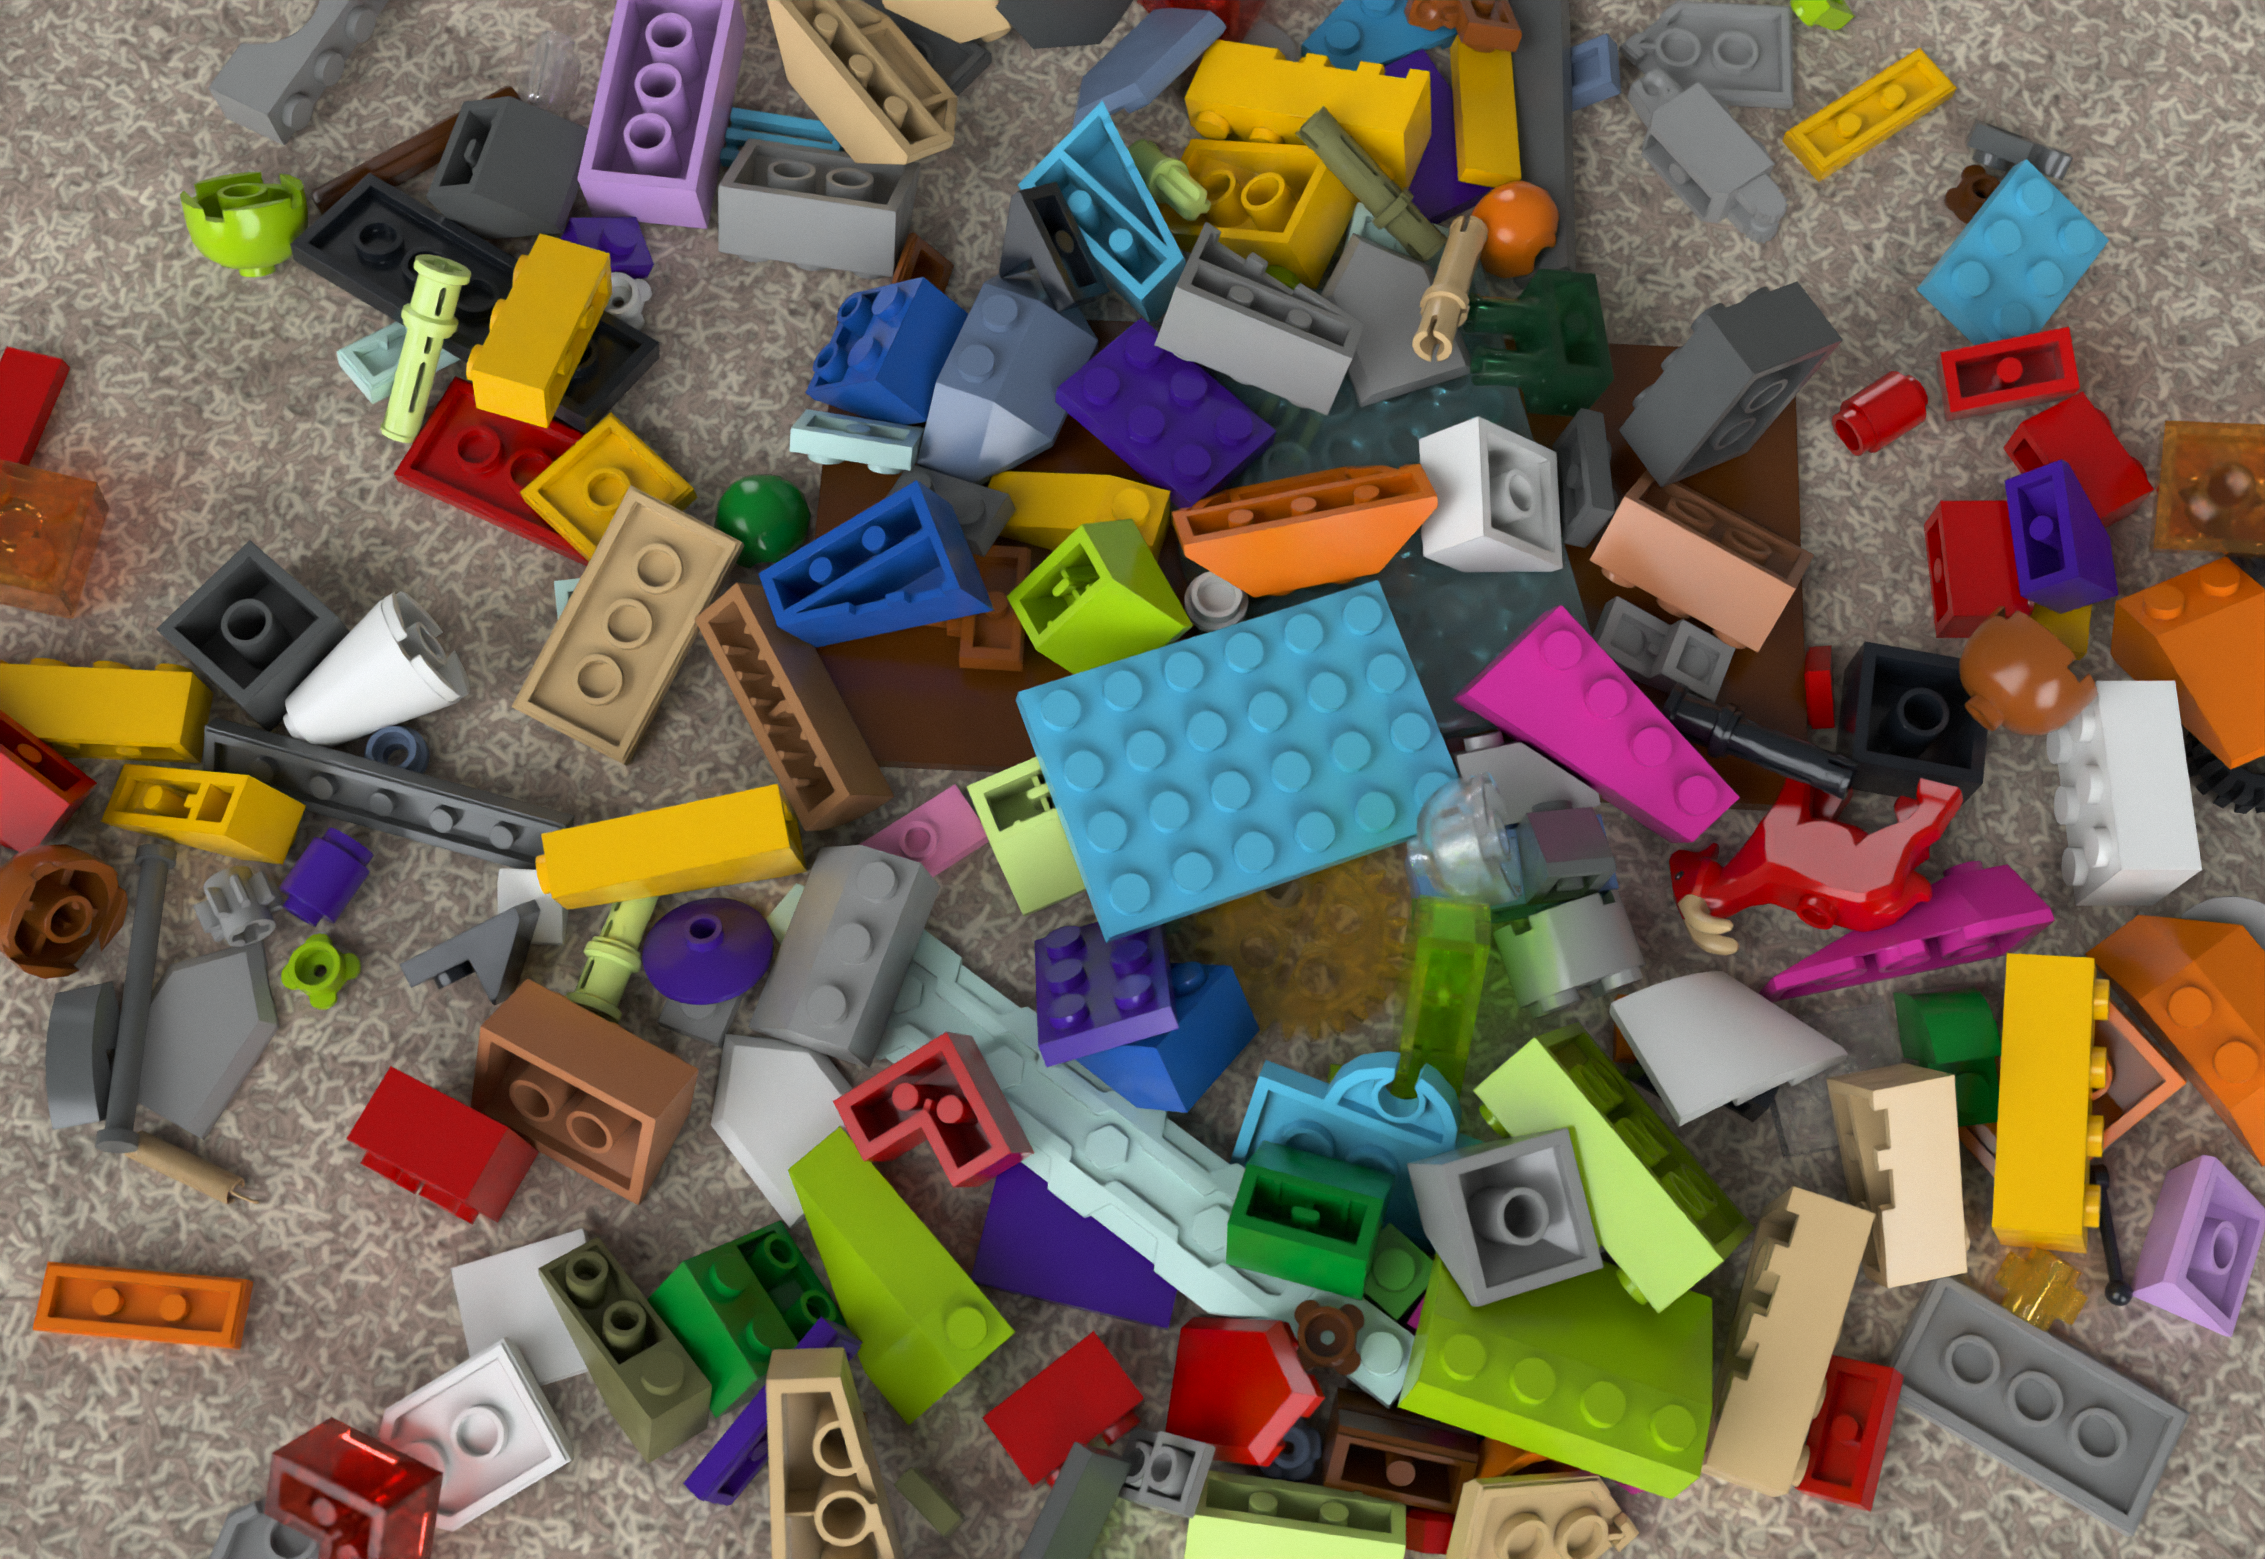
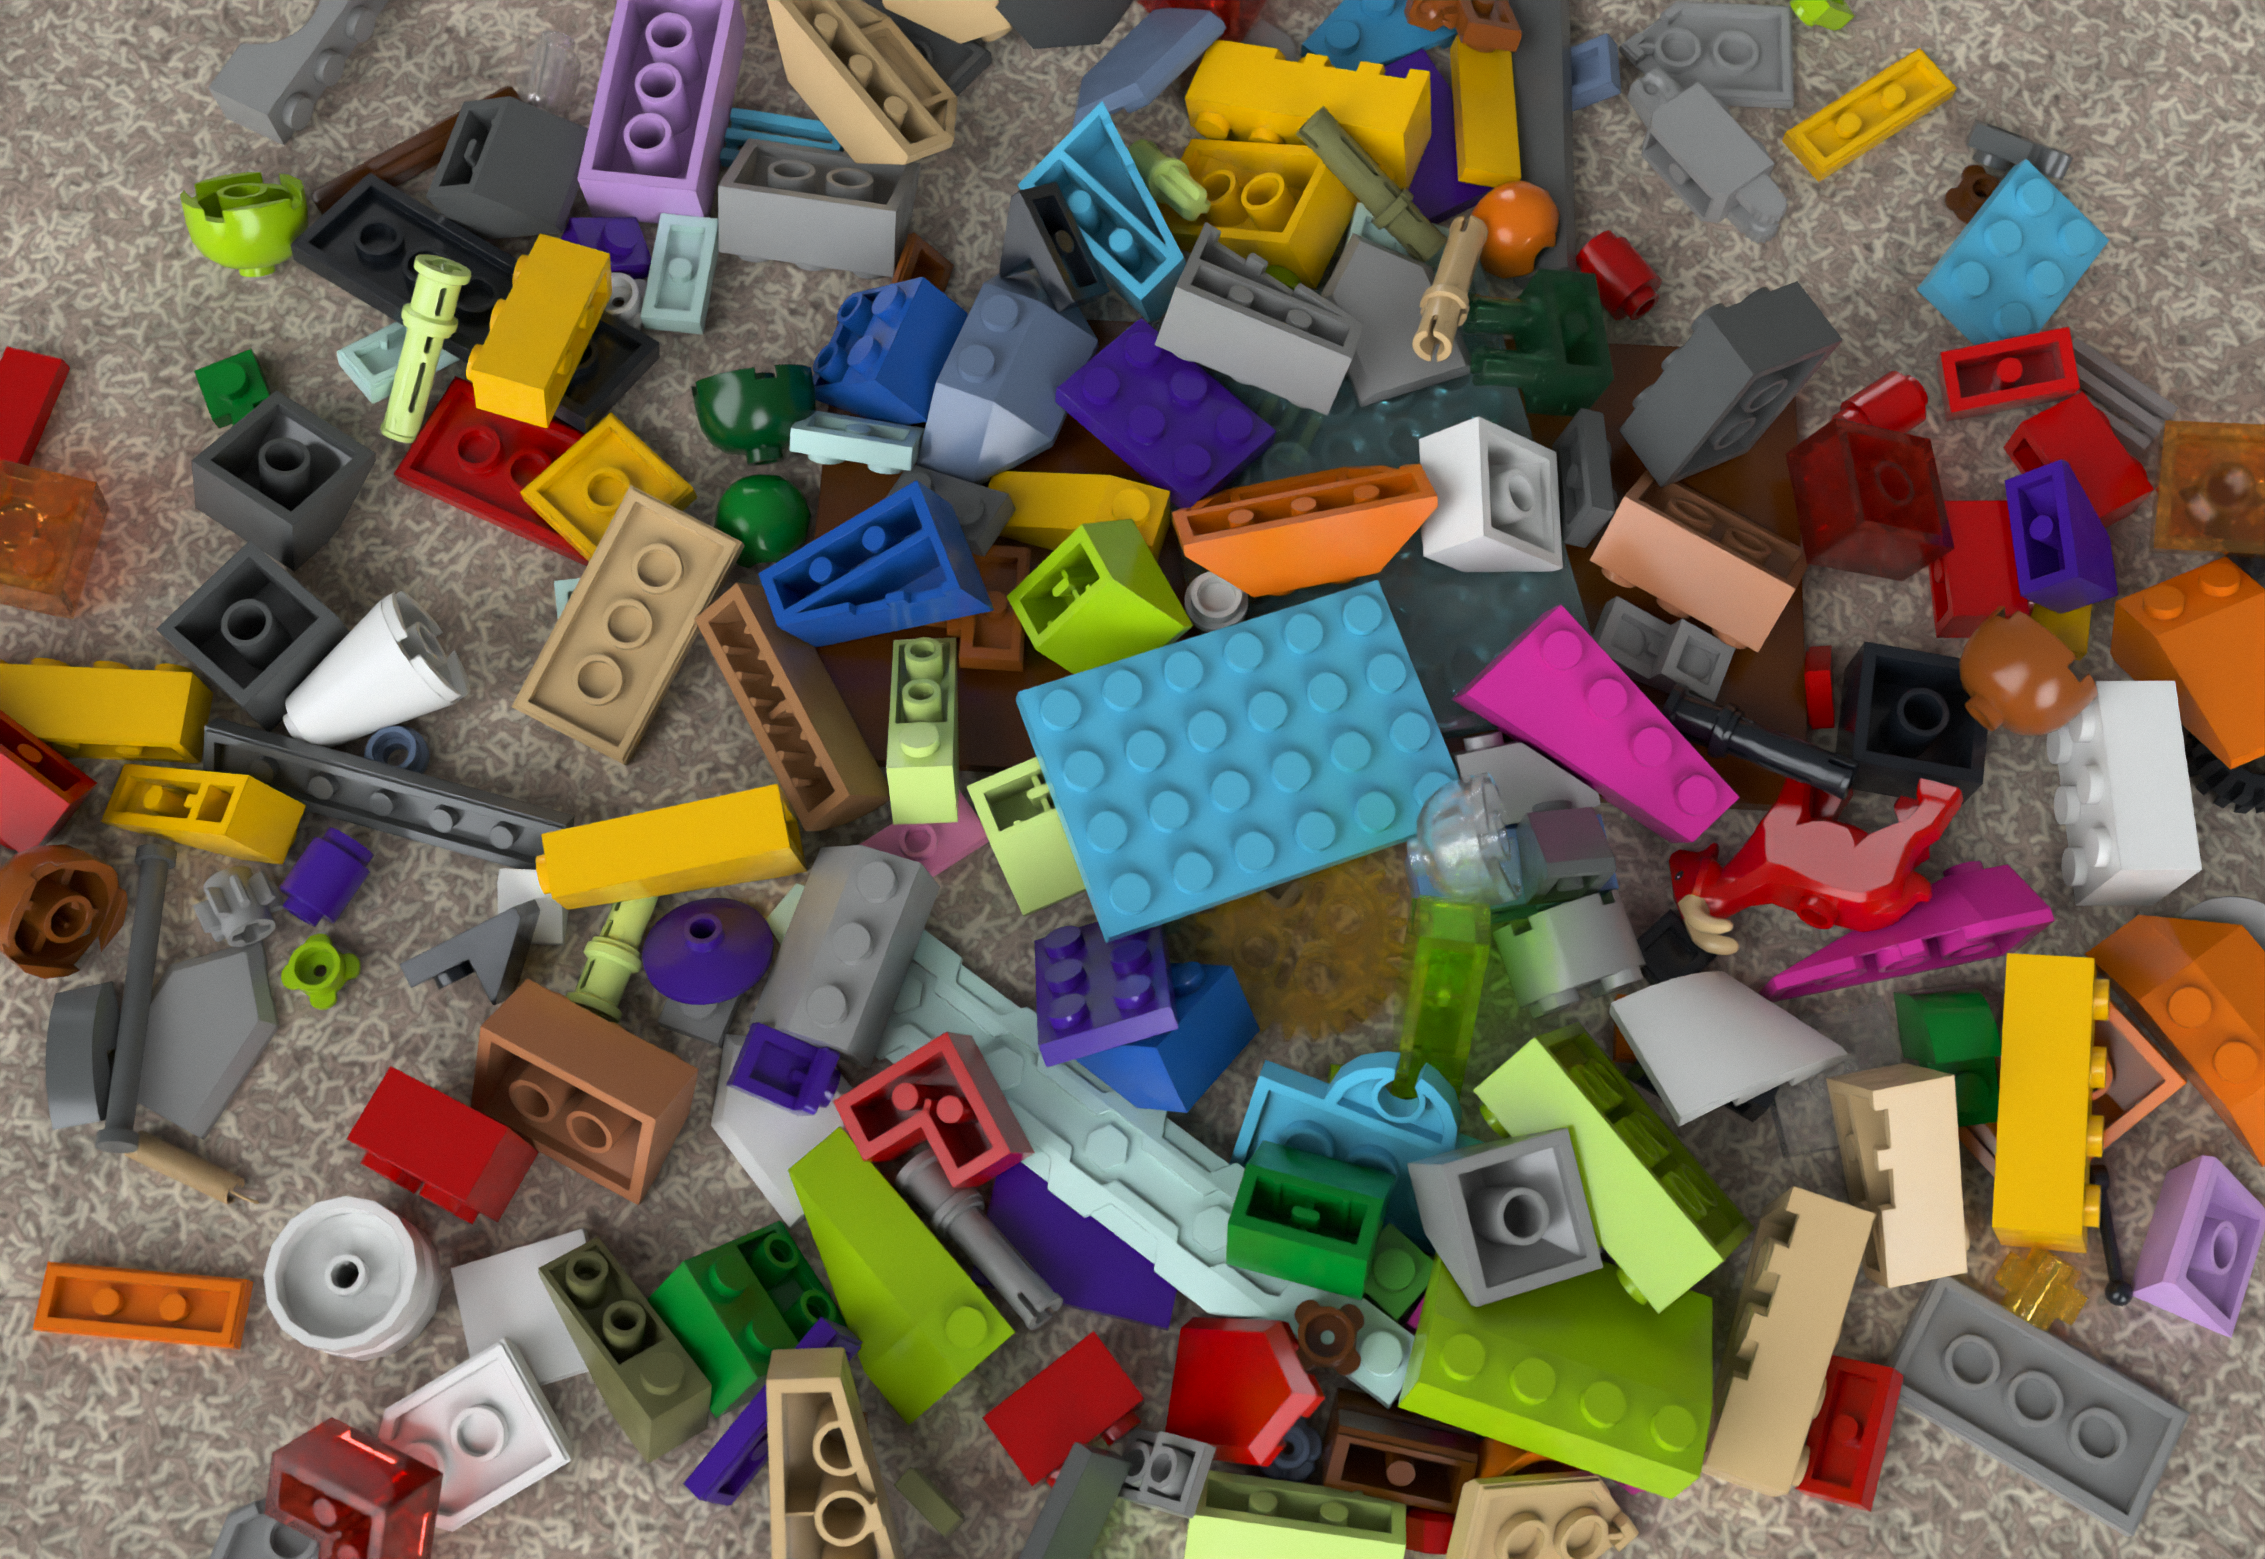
(233, 387): none -> green plate
(281, 479): none -> dark grey slope
(312, 1273): none -> white wheel
(681, 274): none -> light aqua plate
(754, 411): none -> dark green cylinder
(785, 1071): none -> dark purple bracket
(923, 732): none -> yellowish green slope
(960, 1217): none -> light grey pin
(1623, 276): none -> red brick
(1670, 951): none -> black tile
(1869, 500): none -> clear red brick
(2124, 395): none -> light grey tile

